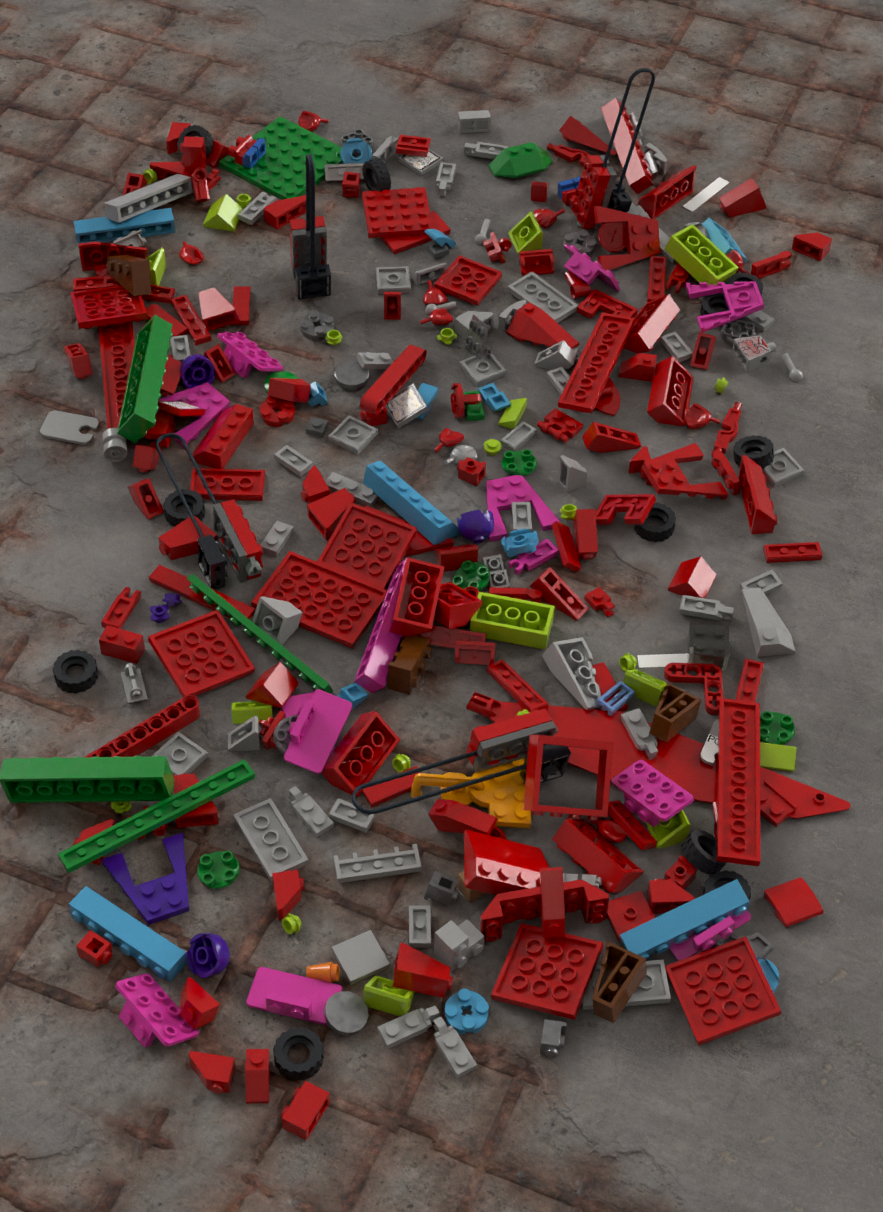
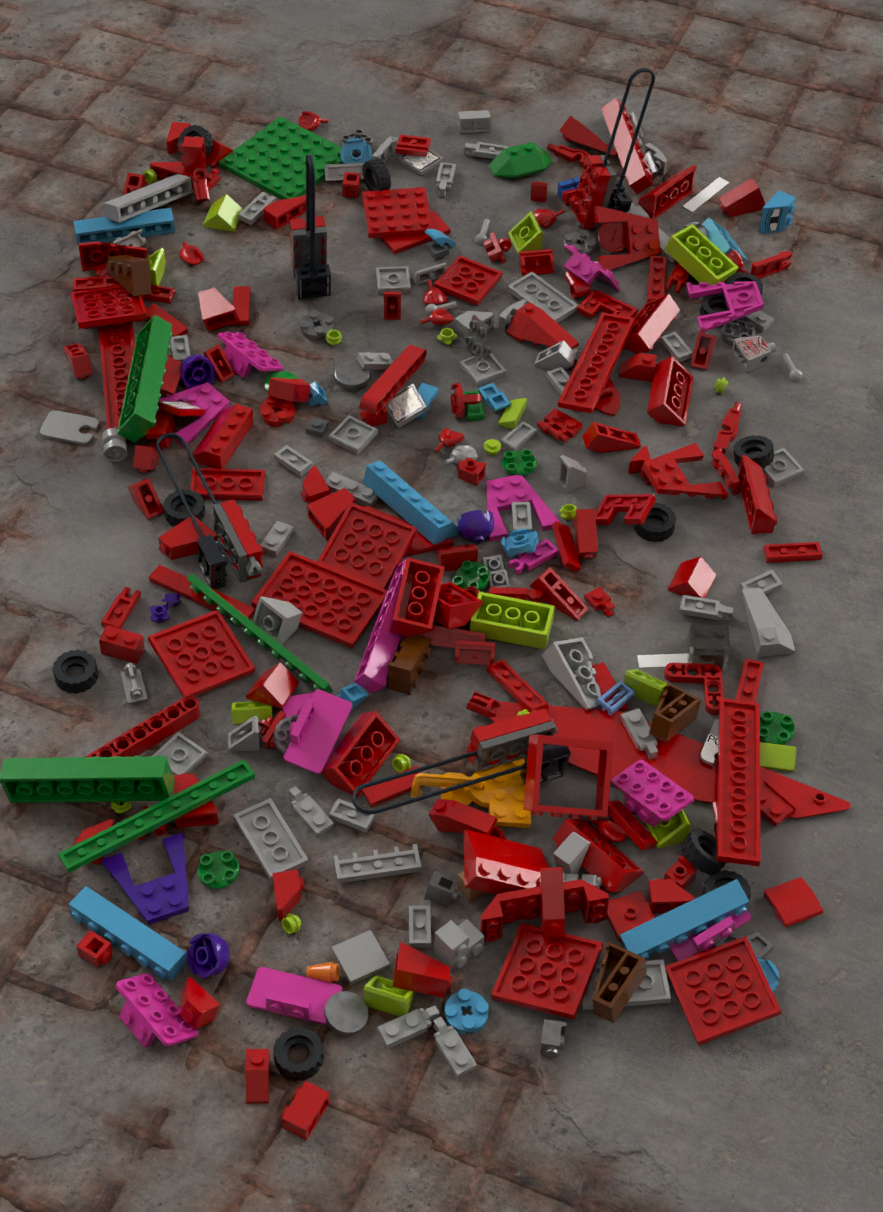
(191, 319): red tile -> none
(213, 1070): red slope -> none
(243, 200): lime plate -> none
(247, 151): hips -> none
(571, 853): none -> light grey slope
(627, 662): lime plate -> none
(698, 417): red piece -> none
(777, 213): none -> dark azure slope
(812, 245): red slope -> none

